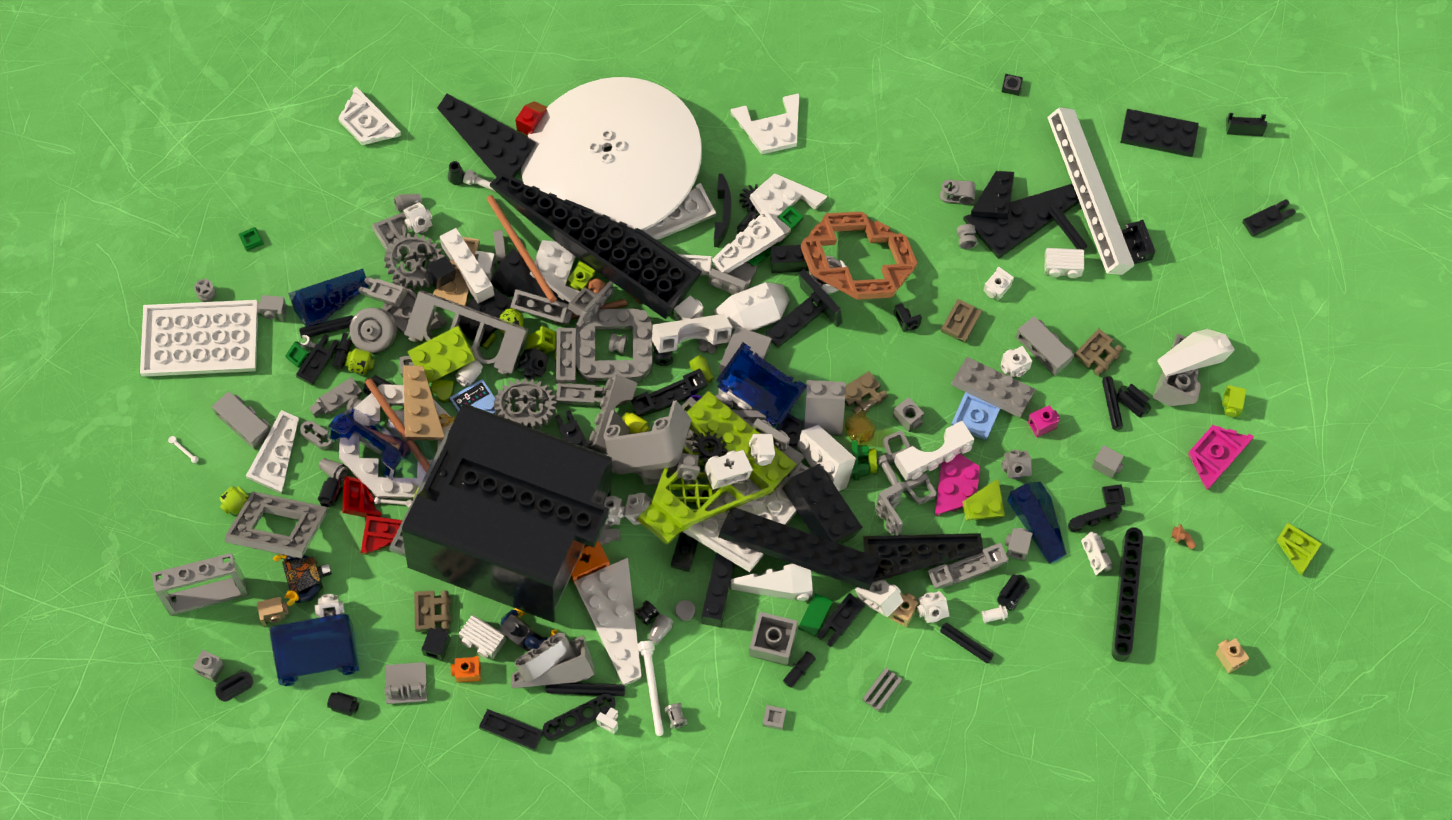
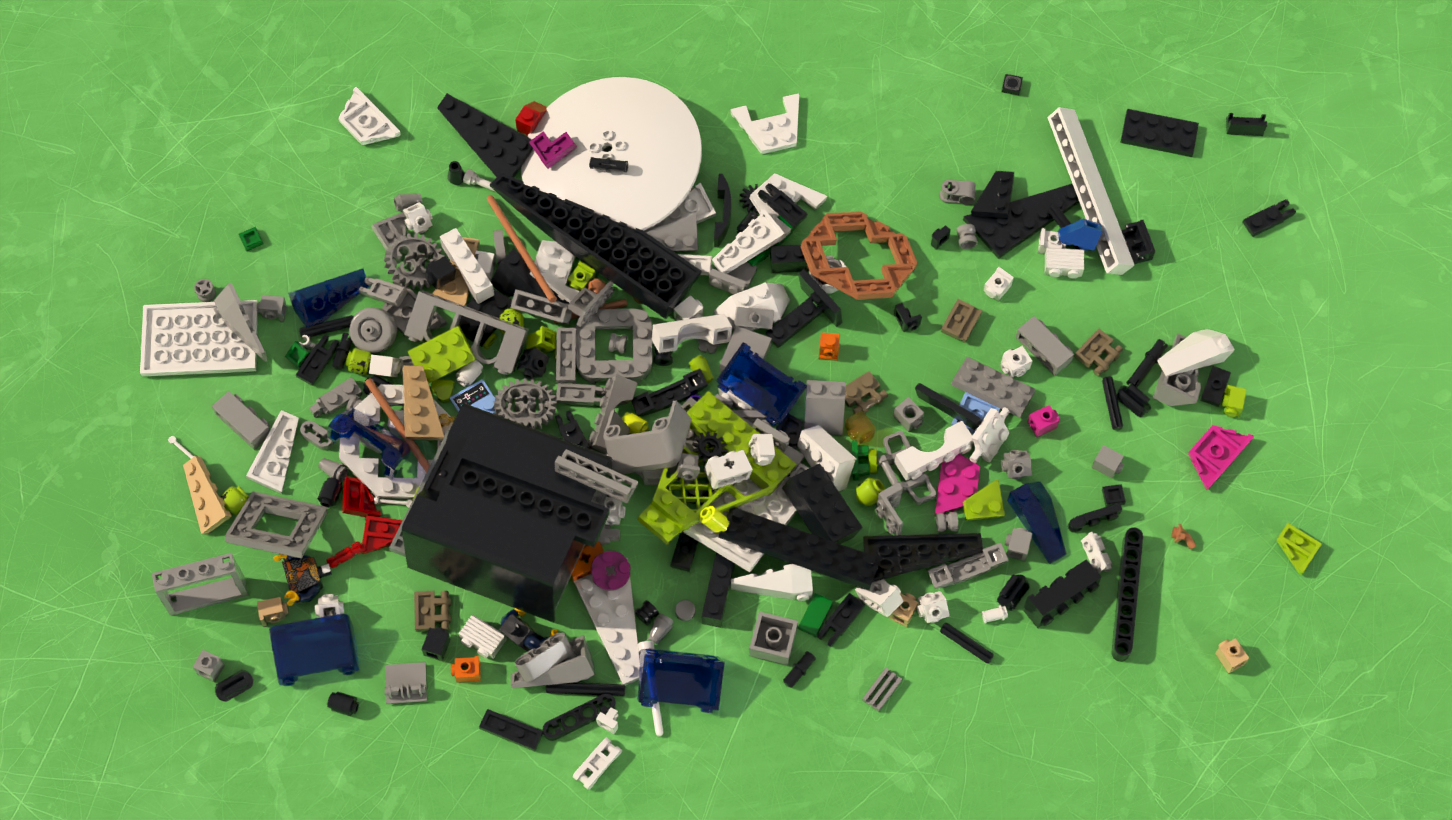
(206, 502): none -> tan wing
(233, 314): none -> light grey wedge
(345, 554): none -> red axle
(385, 366): none -> white brick
(552, 152): none -> magenta plate
(595, 479): none -> light grey fence
(596, 163): none -> black pin
(597, 763): none -> white plate
(609, 559): none -> magenta plate
(635, 506): white brick -> none
(676, 716): light grey bush -> none
(678, 235): none -> light grey wing
(680, 679): none -> clear blue windscreen
(714, 519): none -> neon yellow brick
(754, 317): none -> light grey plate
(774, 717): light grey tile -> none
(783, 205): none -> black hinge
(829, 346): none -> orange brick
(868, 491): none -> lime head
(940, 236): none -> black plate
(947, 406): none -> black tile
(947, 521): none -> light grey wheel
(990, 435): none -> white plate
(1049, 239): none -> white brick
(1061, 594): none -> black wedge
(1081, 233): none -> blue slope
(1150, 359): none -> black pin
(1215, 386): none -> black plate

